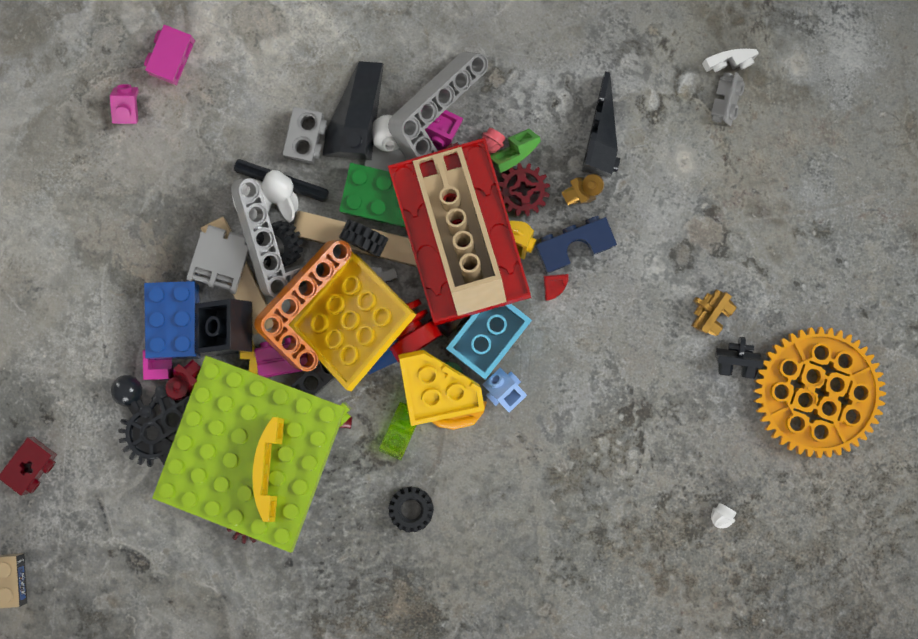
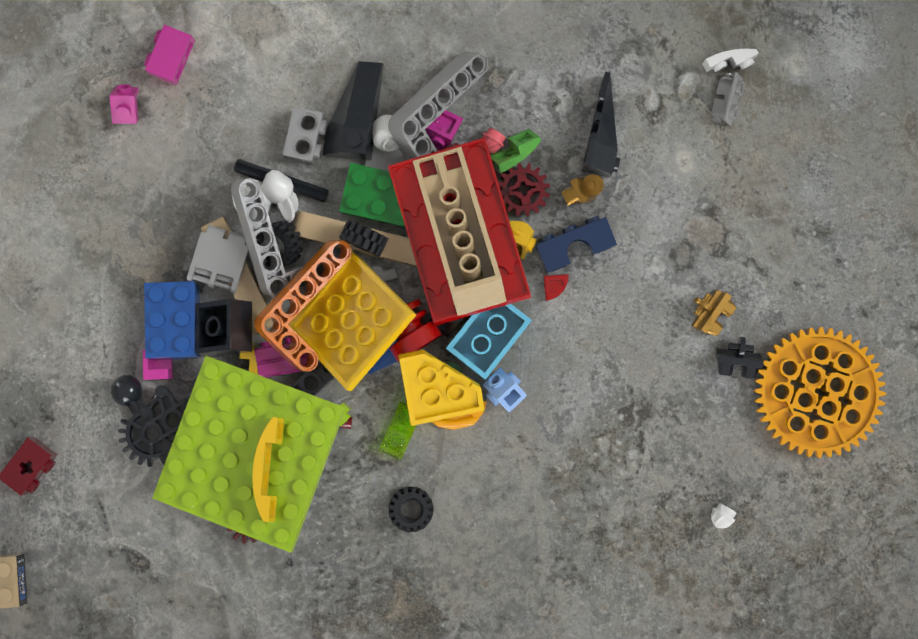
(183, 380): dark red hips -> none

